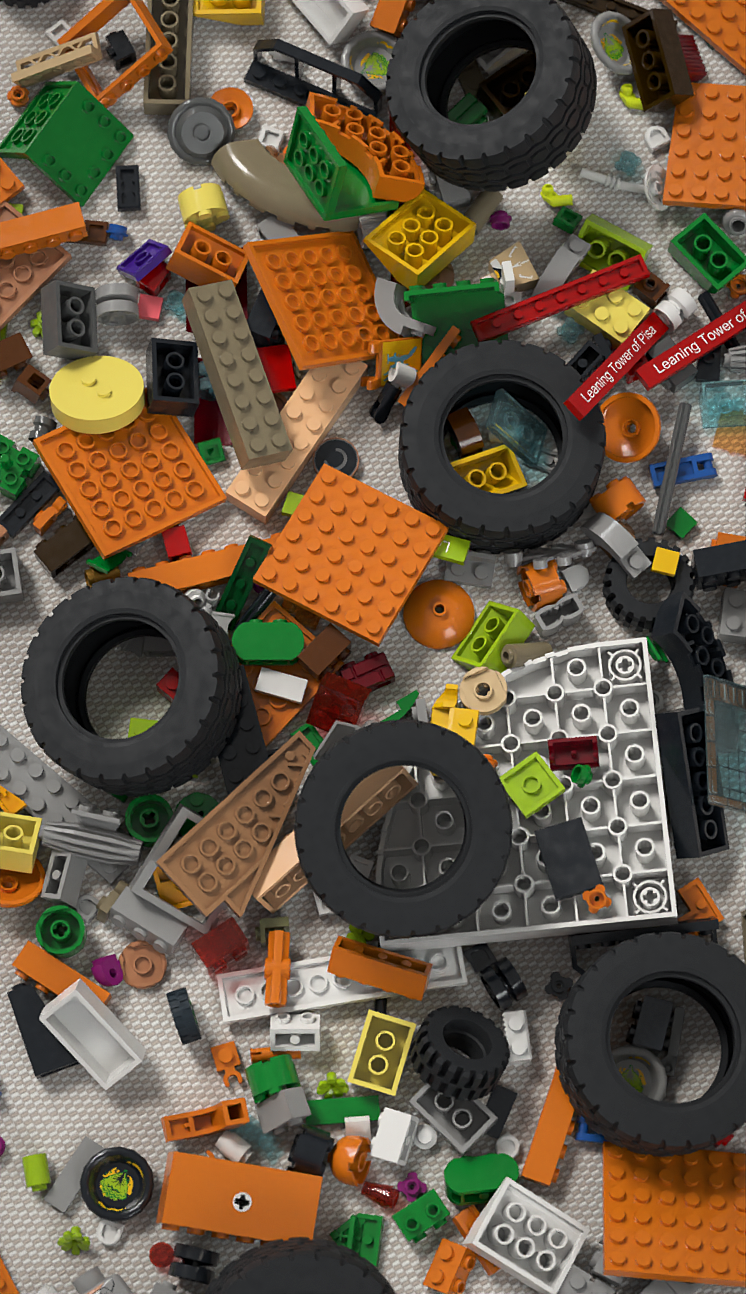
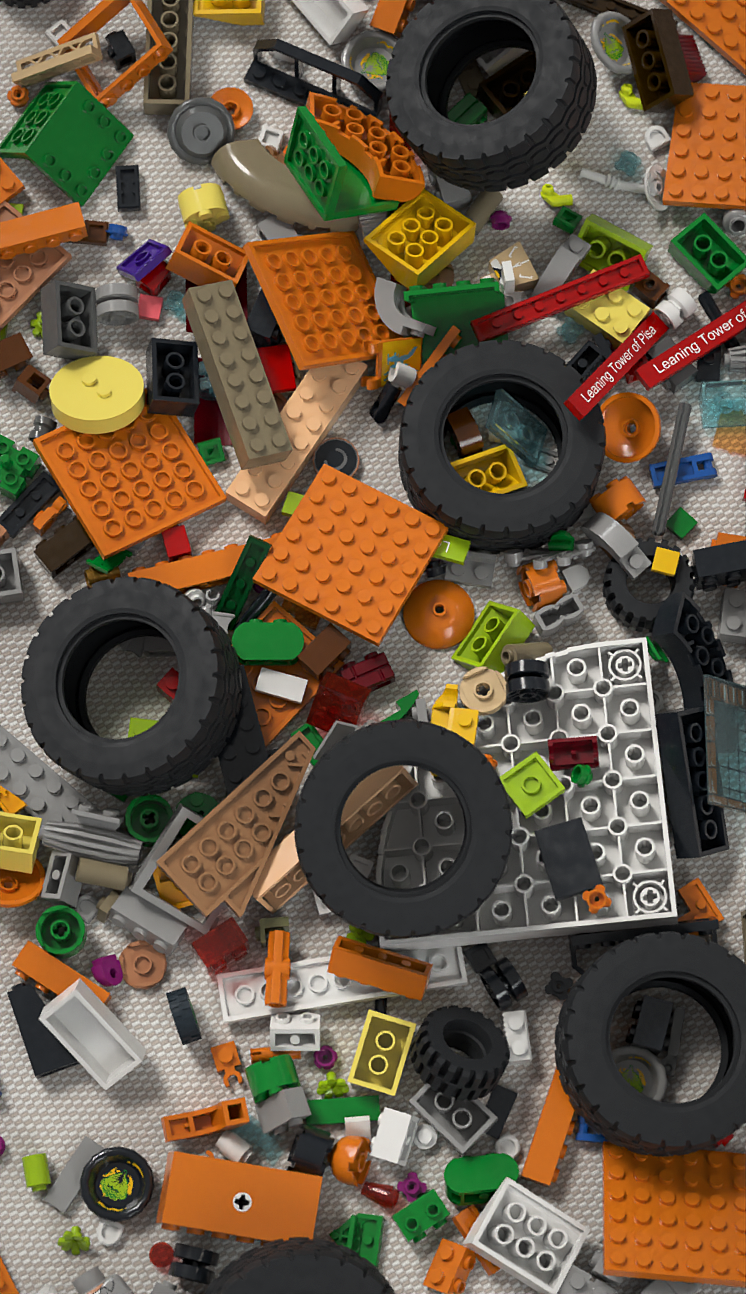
(103, 874): none -> dark tan brick
(326, 1064): none -> magenta plate
(435, 568): none -> black plate
(527, 681): none -> black wheel
(561, 541): none -> green plate

